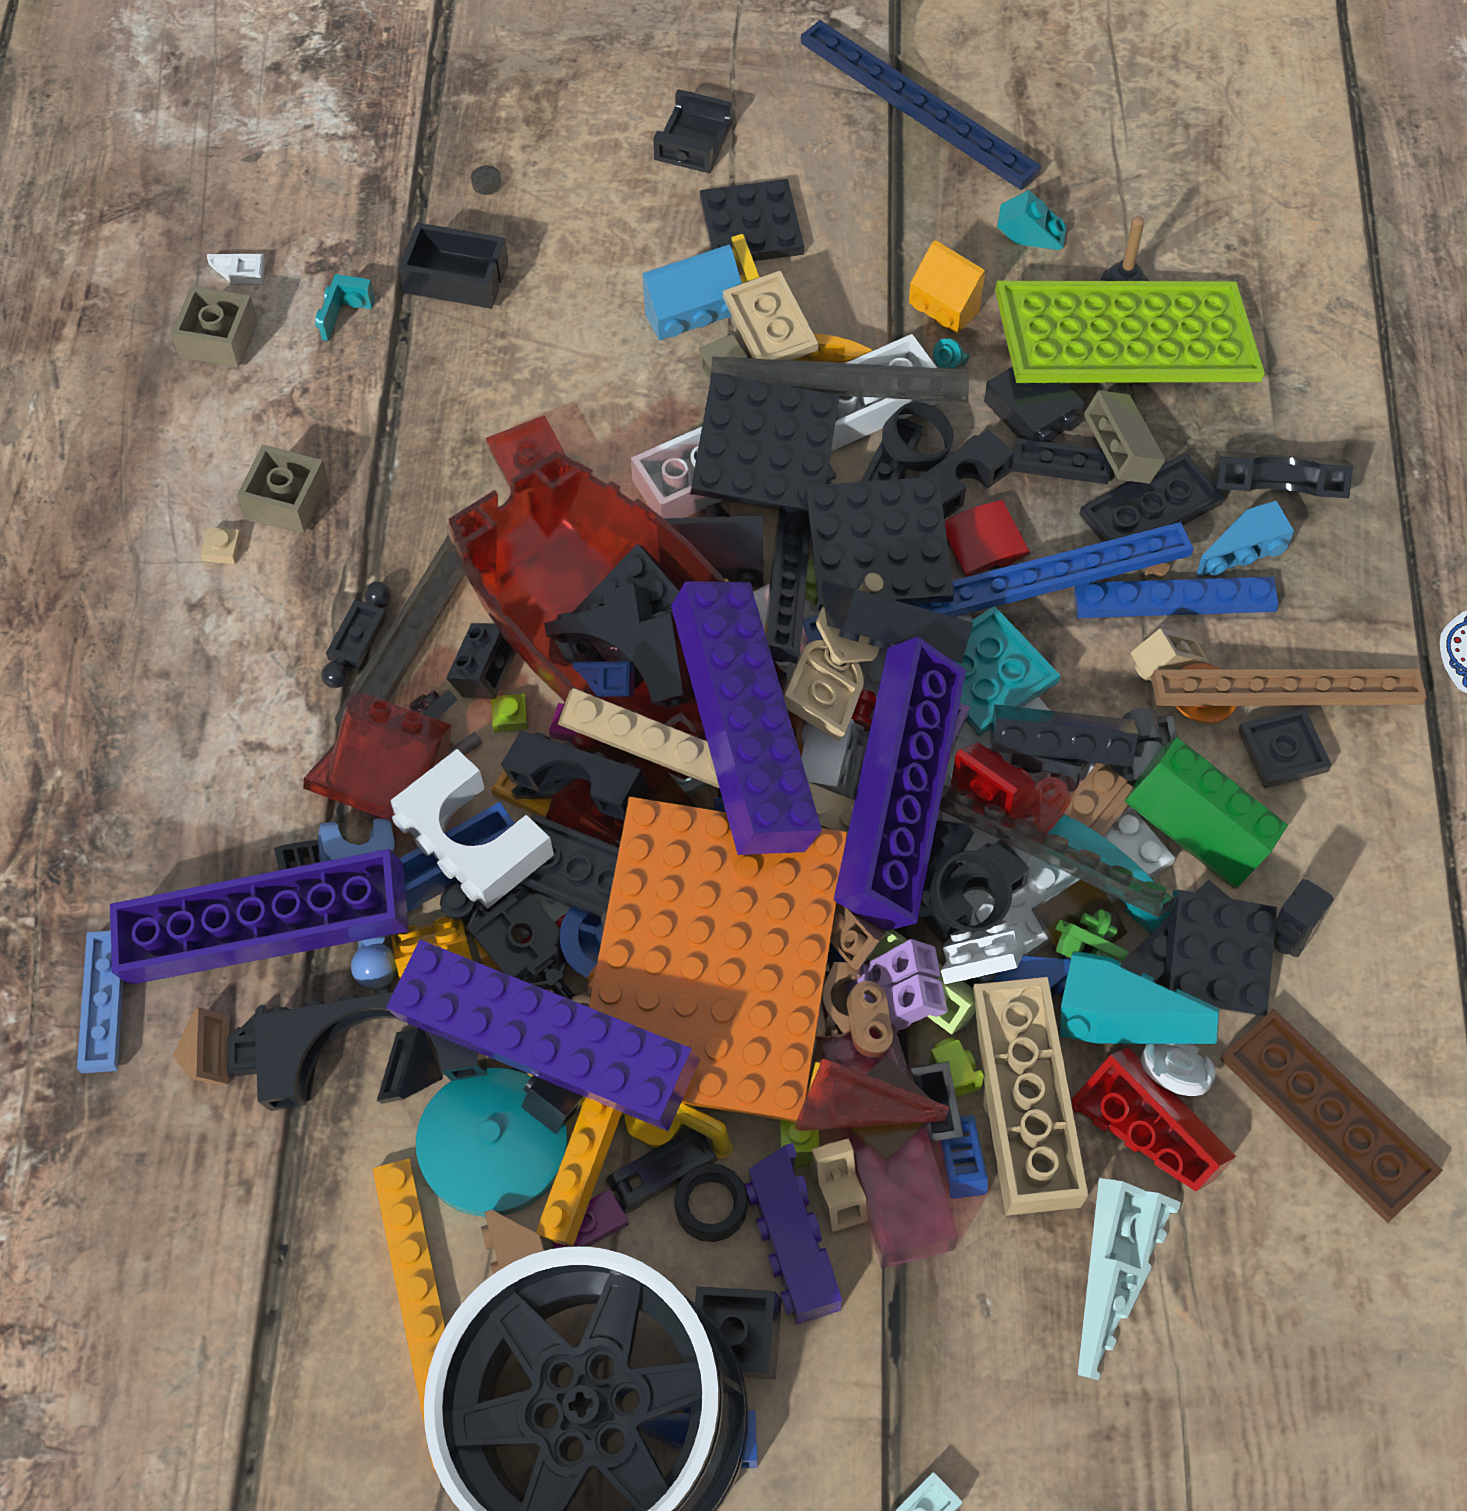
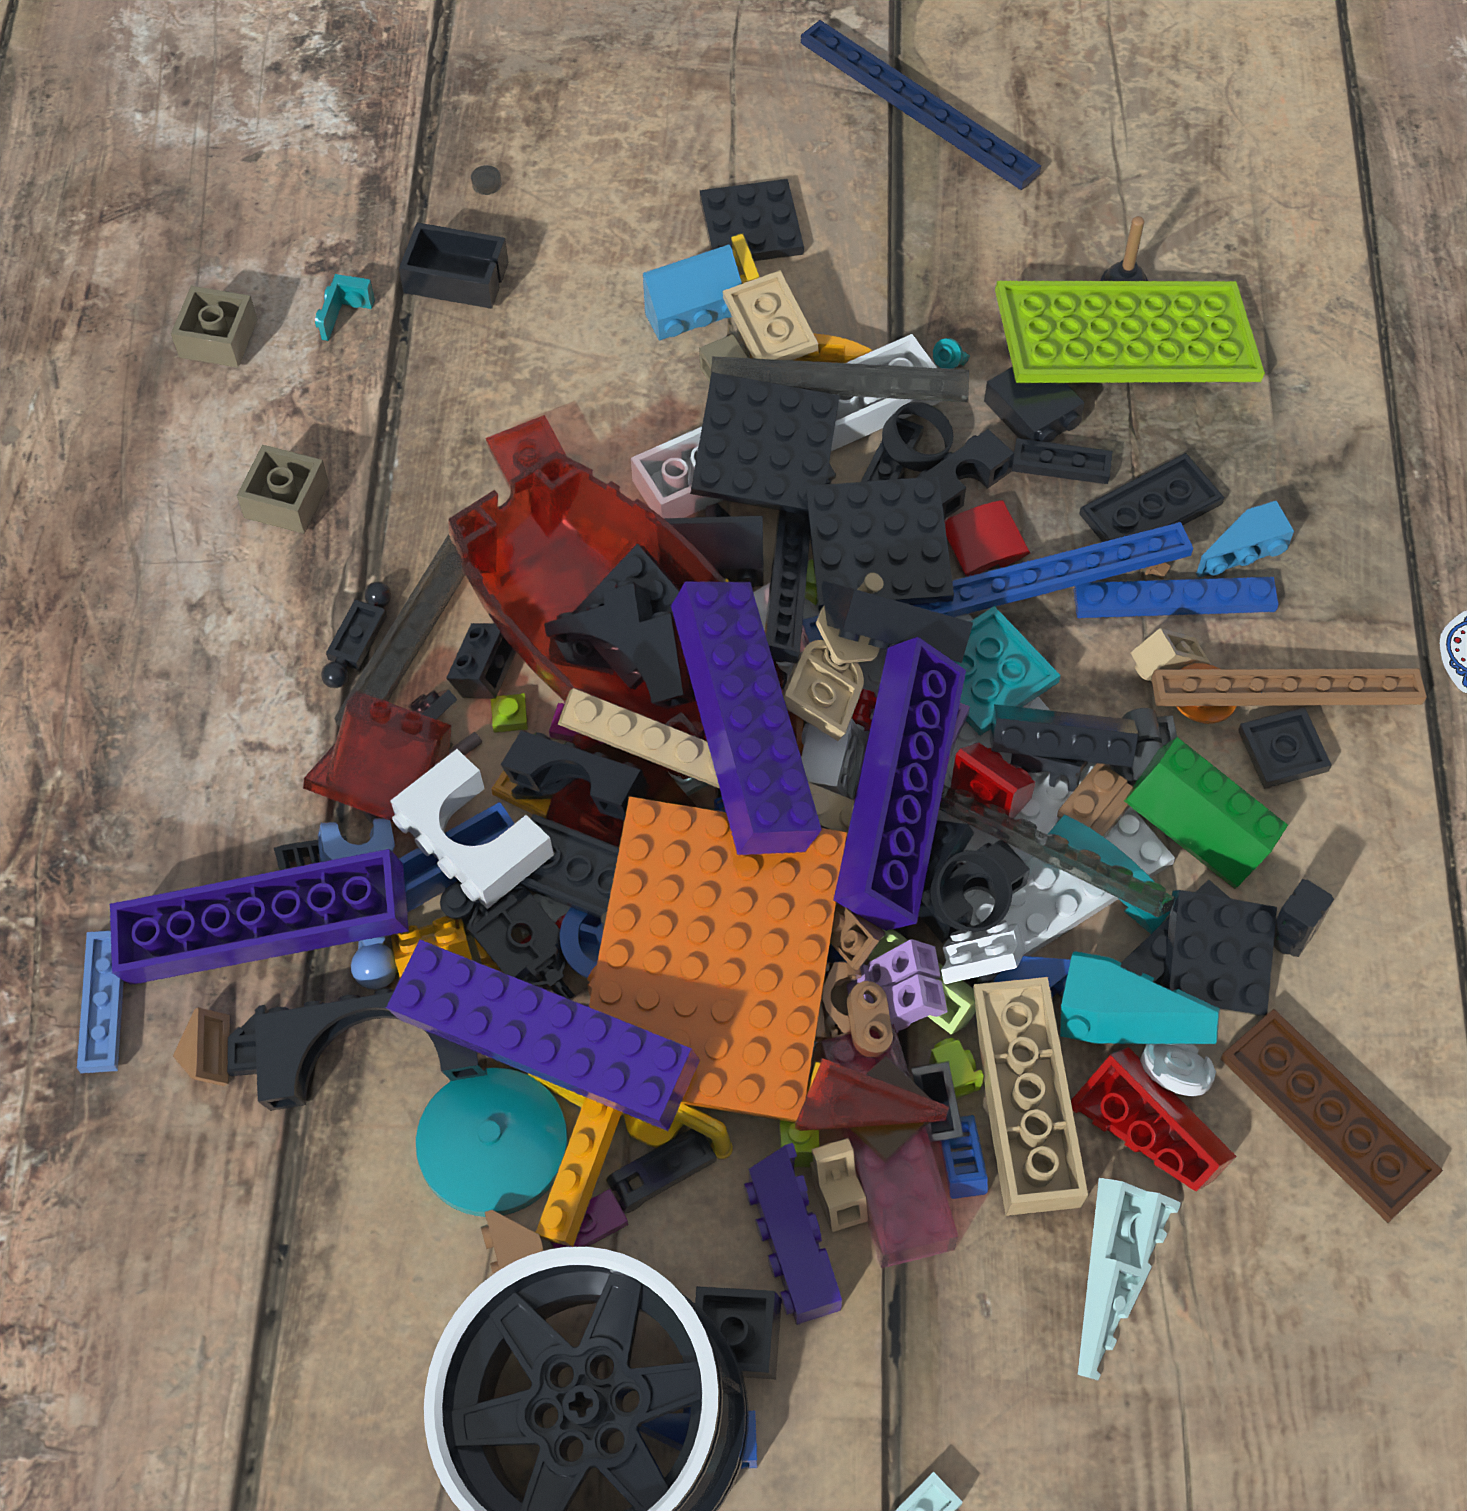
(221, 545): tan plate -> none
(239, 267): white tile -> none
(409, 1067): black slope -> none
(411, 1266): light orange plate -> none
(550, 1103): black brick -> none
(608, 678): blue tile -> none
(694, 131): black panel -> none
(700, 1175): black tyre -> none
(947, 287): light orange slope -> none
(1031, 222): teal slope -> none
(1045, 808): clear red plate -> none
(1070, 905): dark brown tile -> none
(1075, 938): bright green hips -> none
(1124, 437): dark tan brick -> none
(1293, 473): black arch -> none

